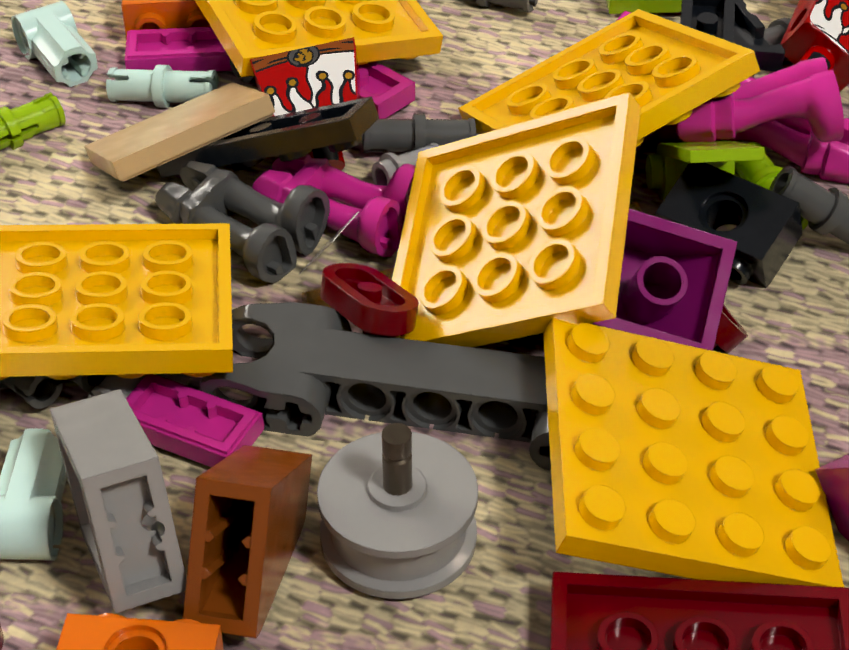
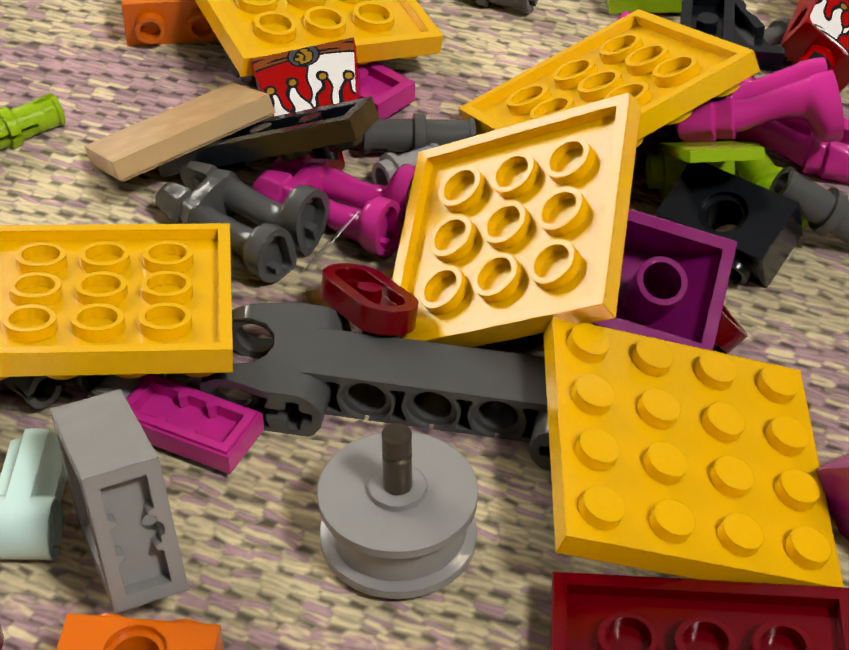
(54, 40): light aqua piece -> none
(159, 85): light aqua pin -> none
(179, 47): dark pink plate -> none
(244, 536): dark orange slope -> none

